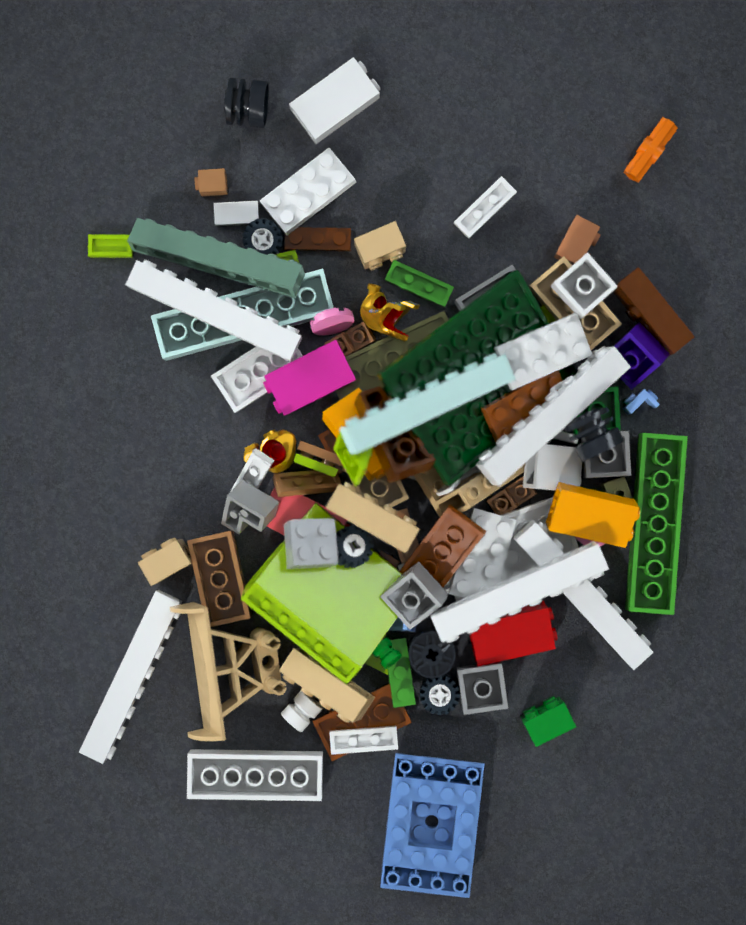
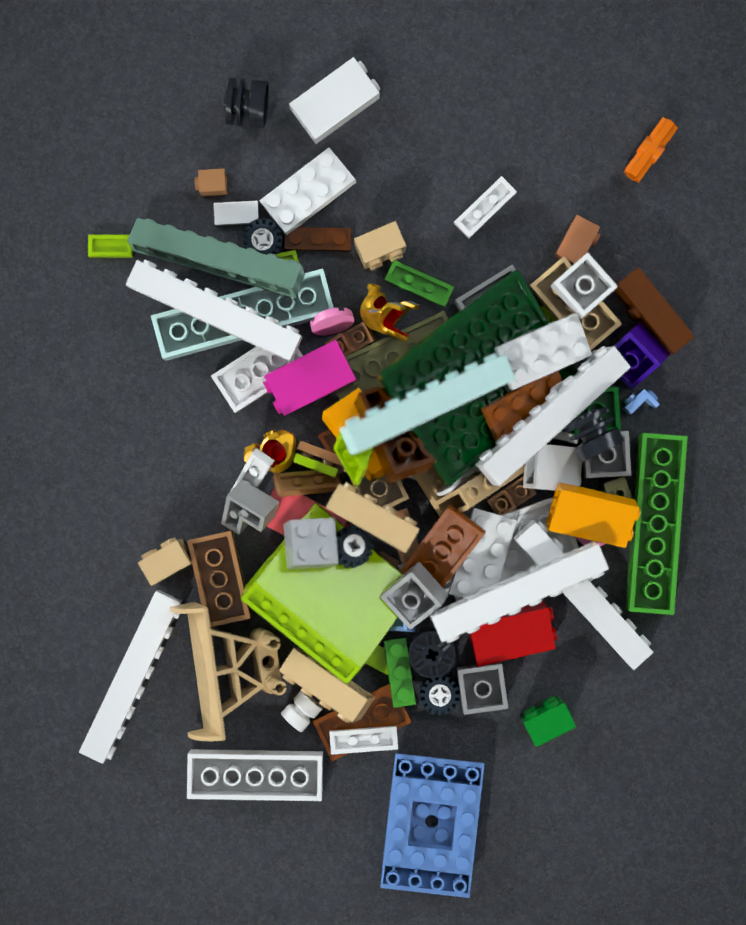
(387, 654): green wheel -> none

